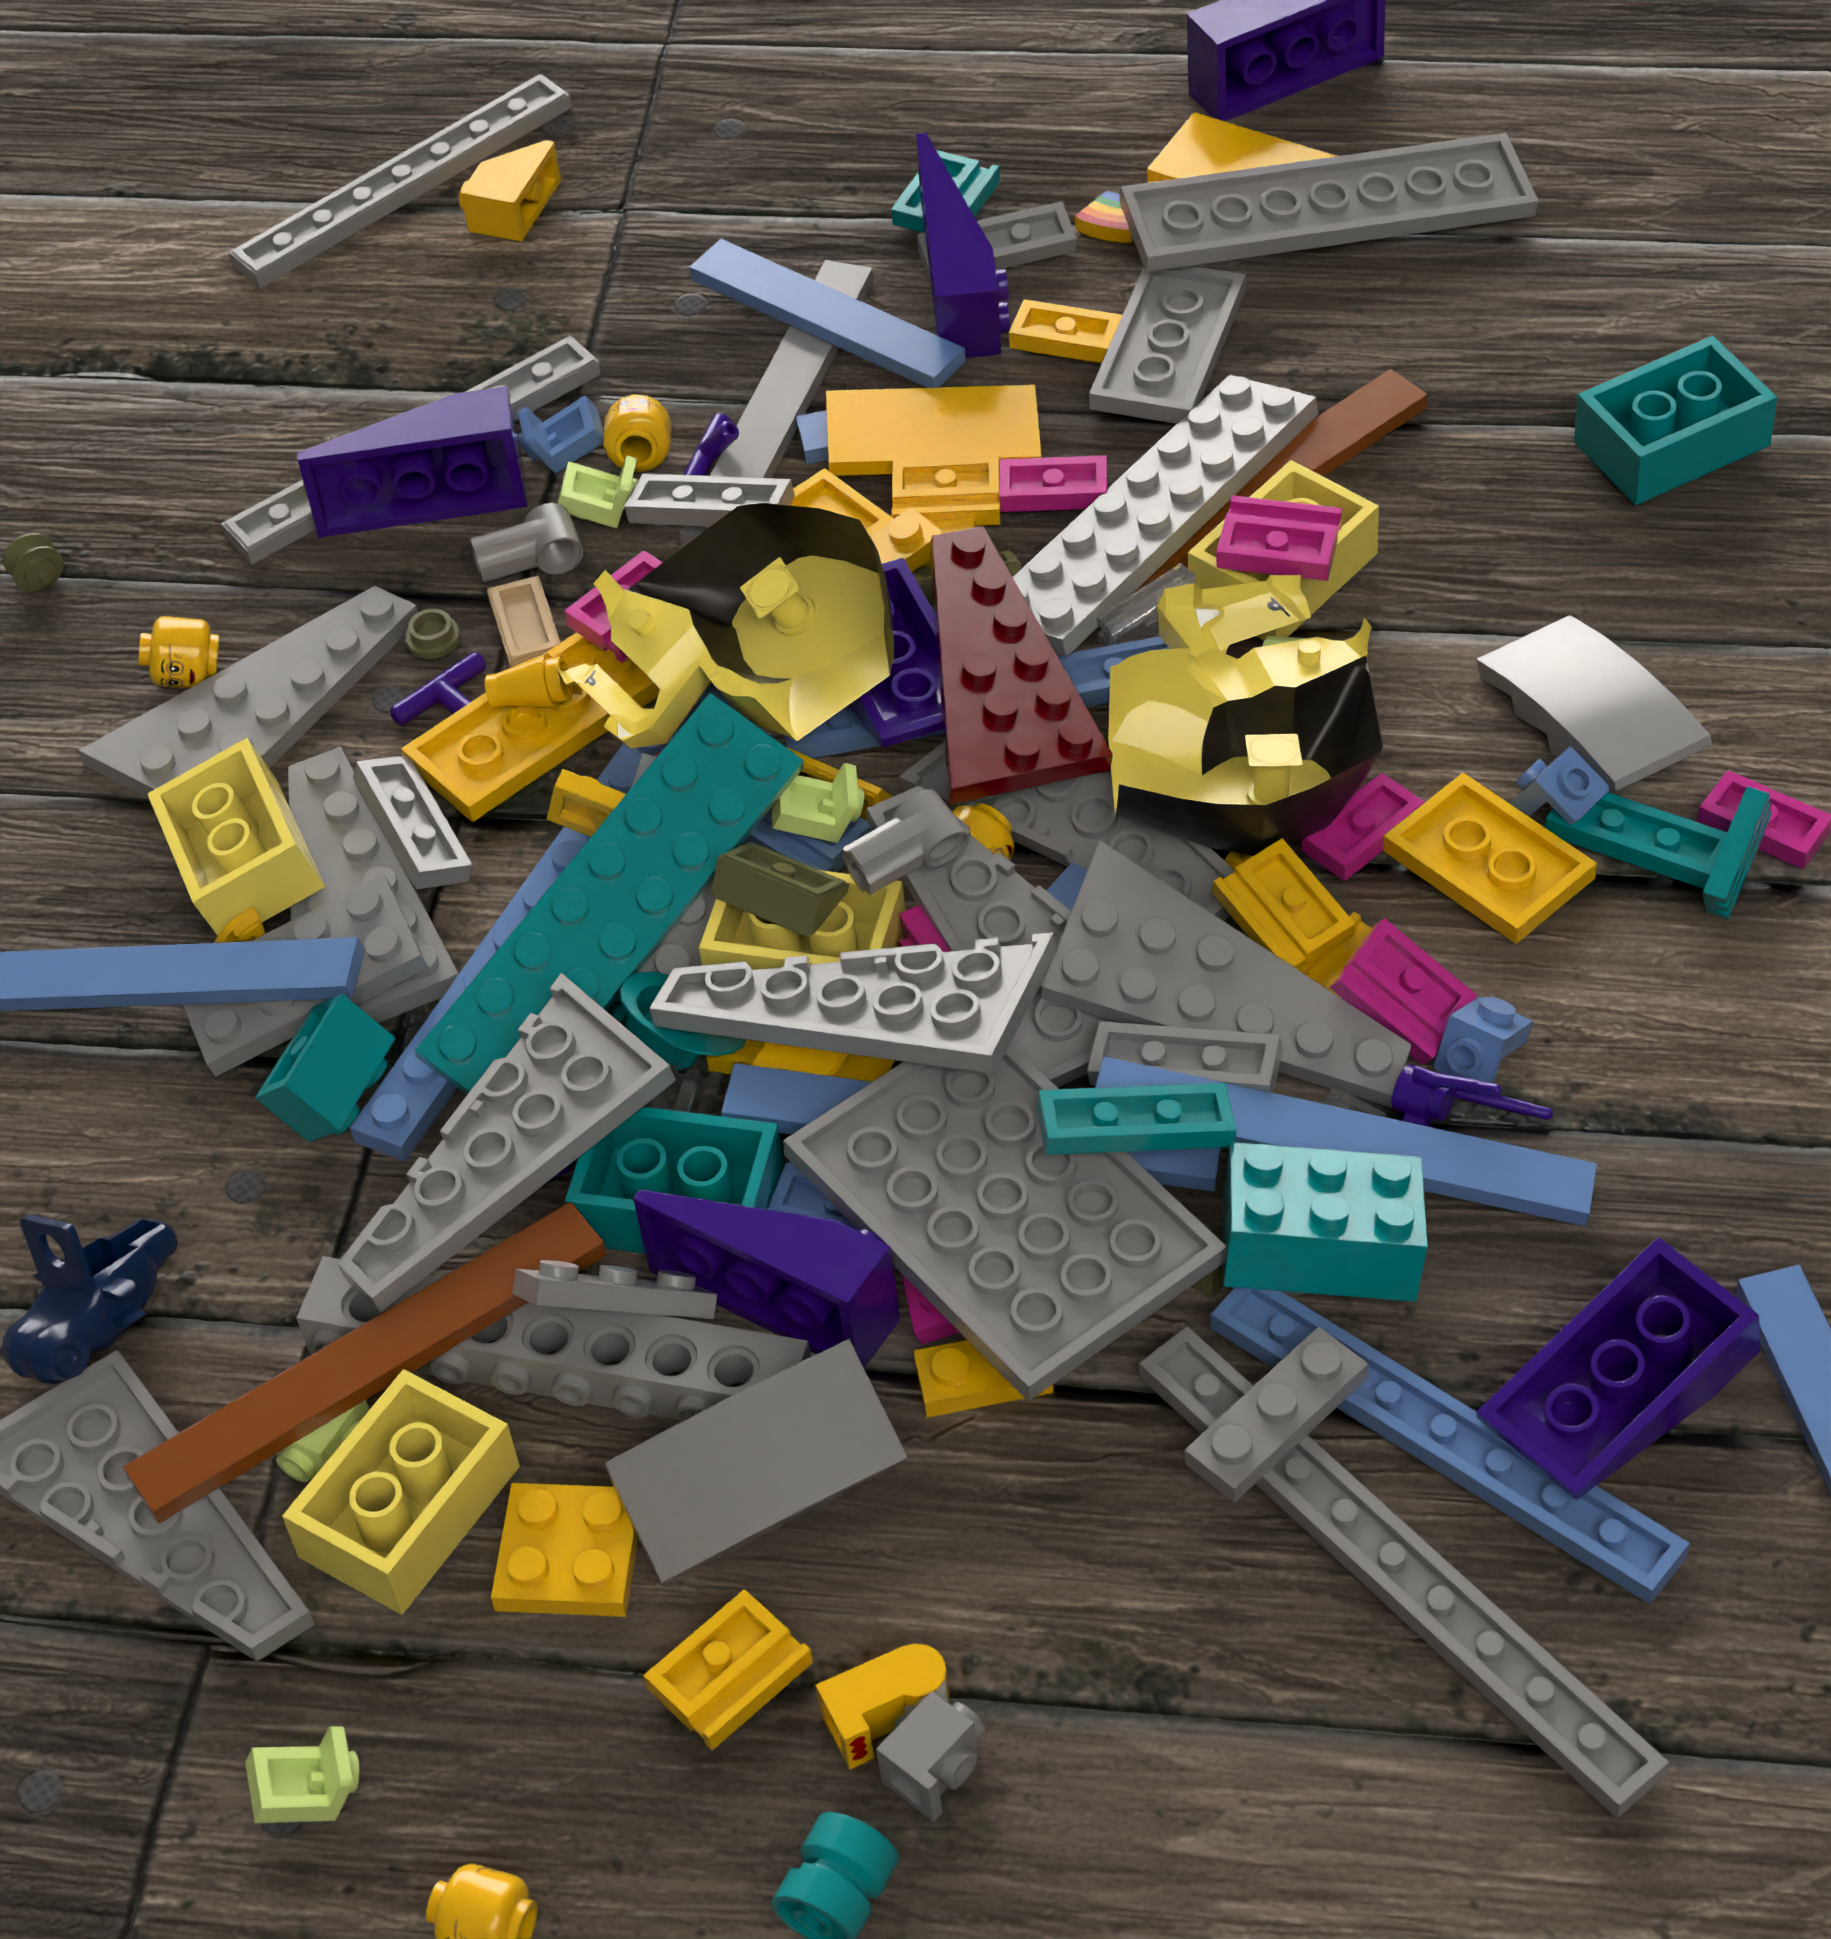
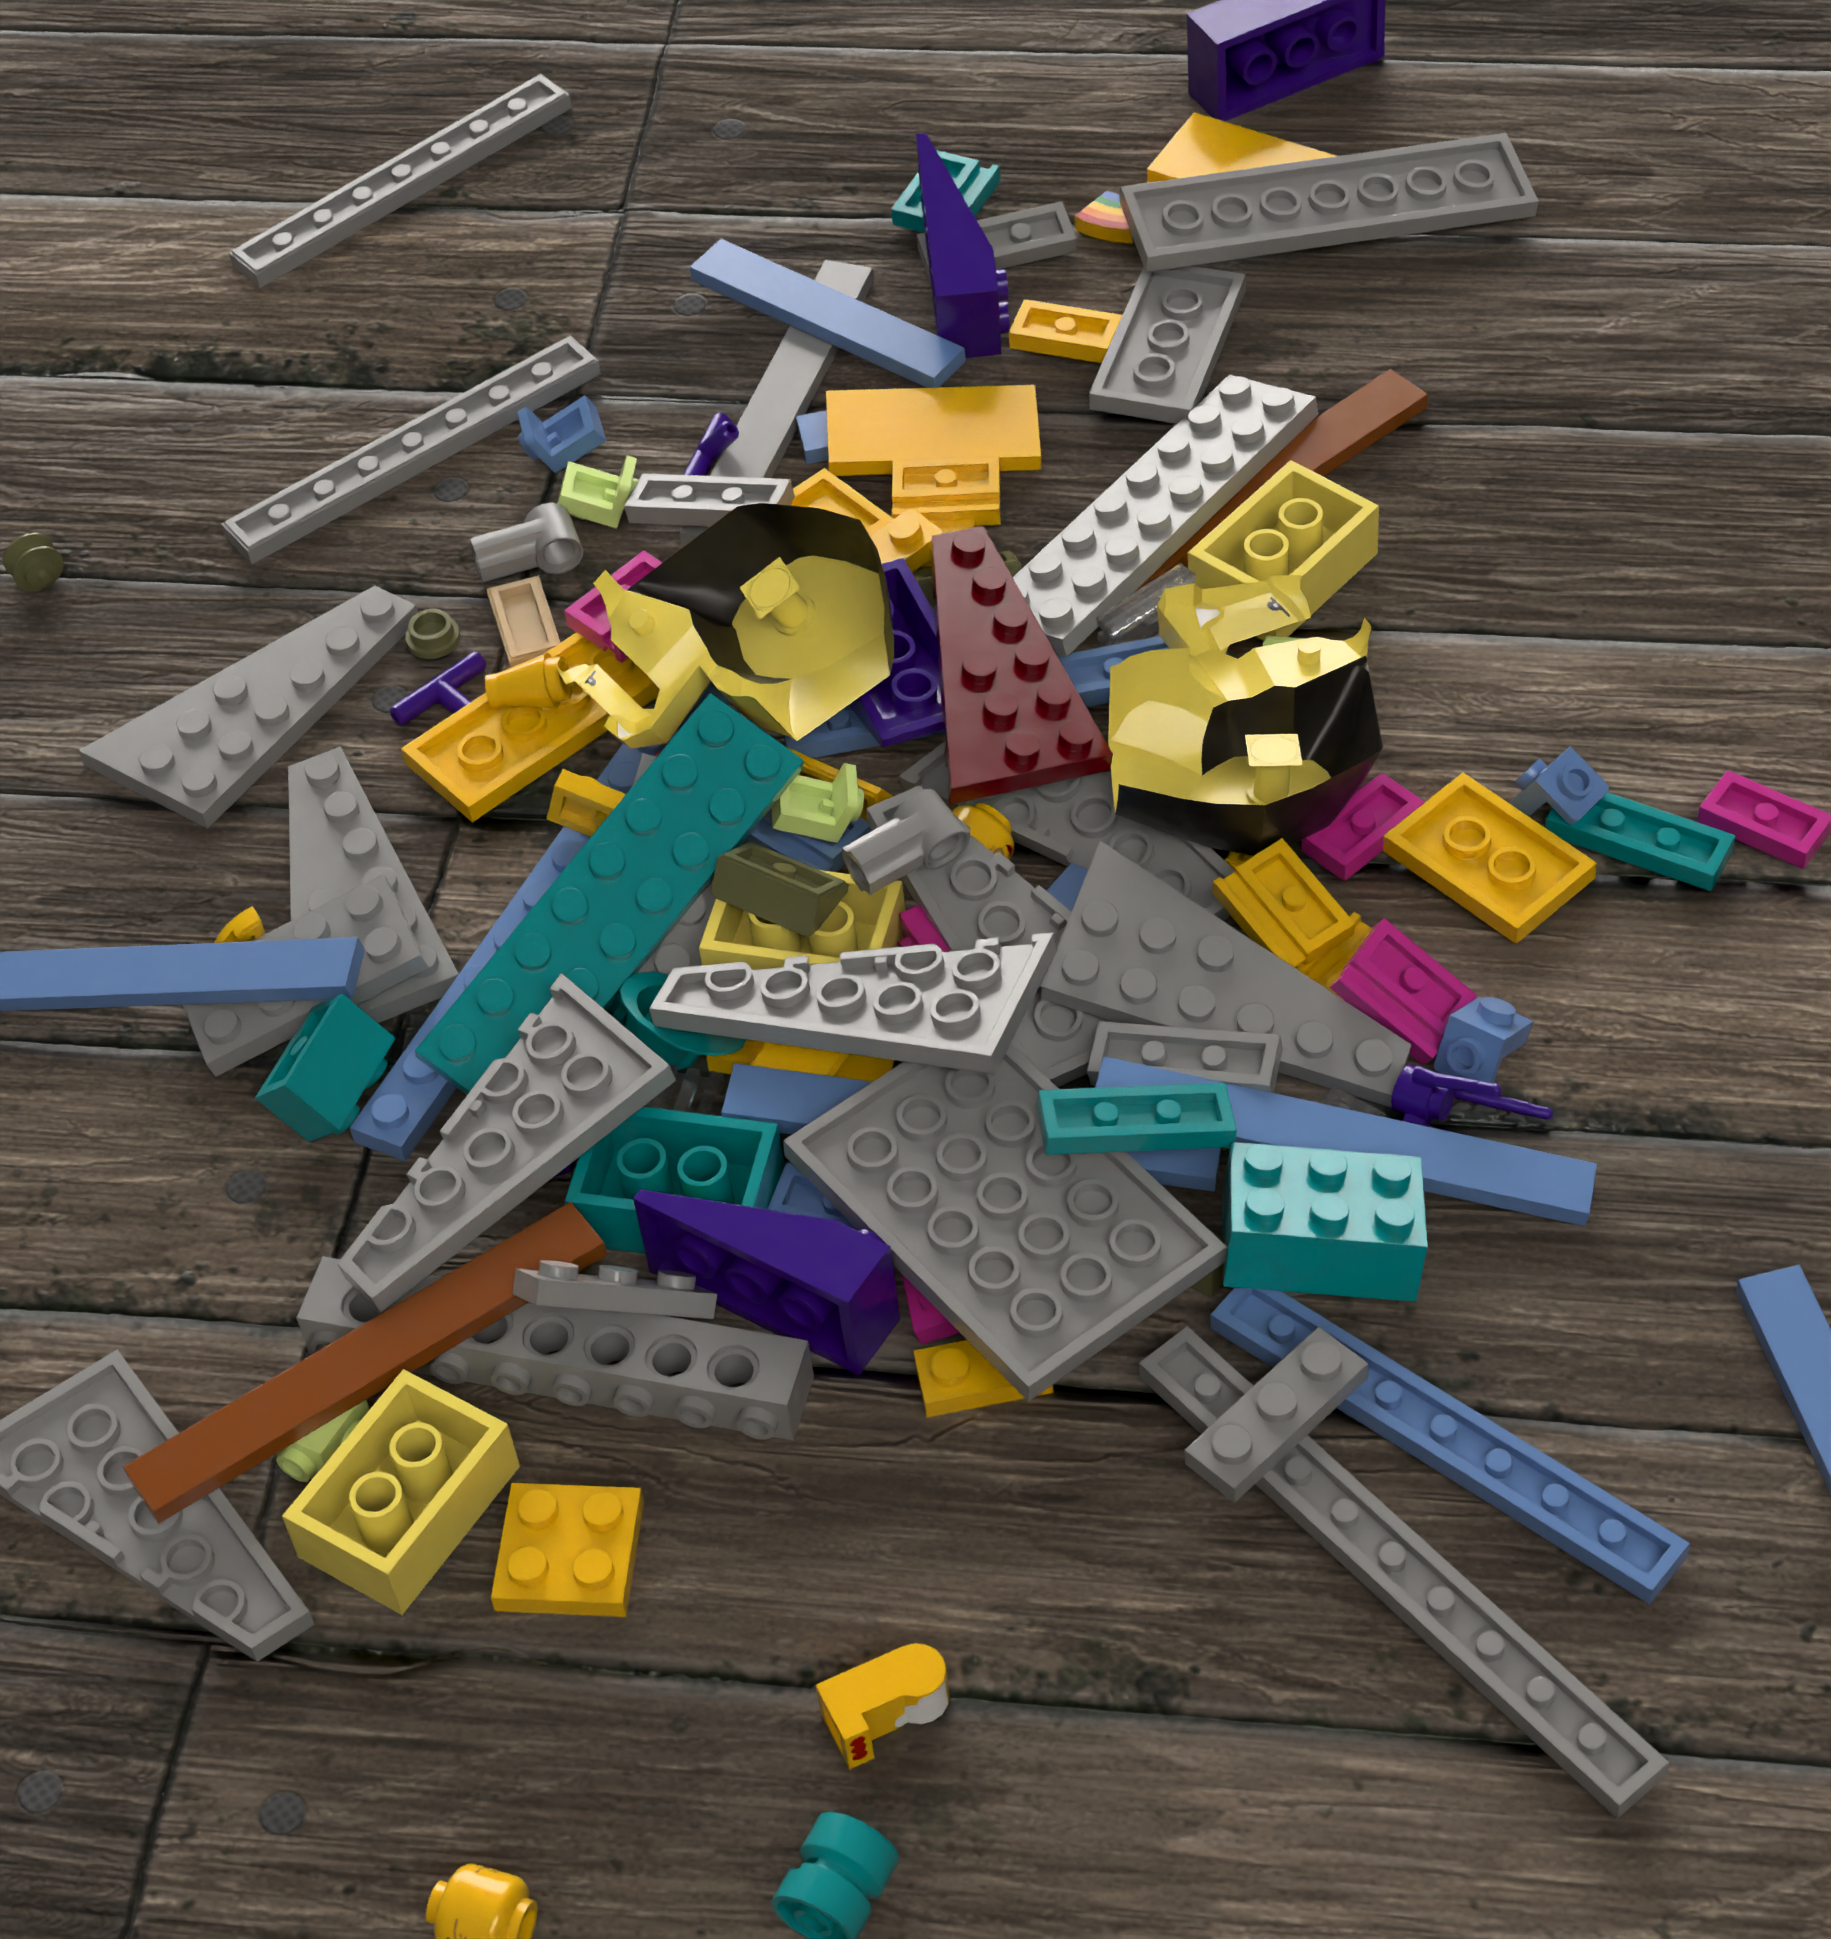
(84, 1296): dark blue piece -> none
(179, 652): yellow head -> none
(235, 837): light yellow brick -> none
(302, 1781): yellowish green bracket -> none
(412, 822): light grey plate -> none
(418, 466): dark purple slope -> none
(510, 191): yellow slope -> none
(638, 429): yellow head -> none
(728, 1669): yellow plate -> none
(755, 1461): light grey slope -> none
(930, 1753): light grey brick -> none
(1051, 483): dark pink plate -> none
(1279, 538): dark pink plate -> none
(1595, 701): light grey slope -> none
(1624, 1370): dark purple slope -> none
(1674, 419): teal brick -> none
(1737, 853): teal tile -> none

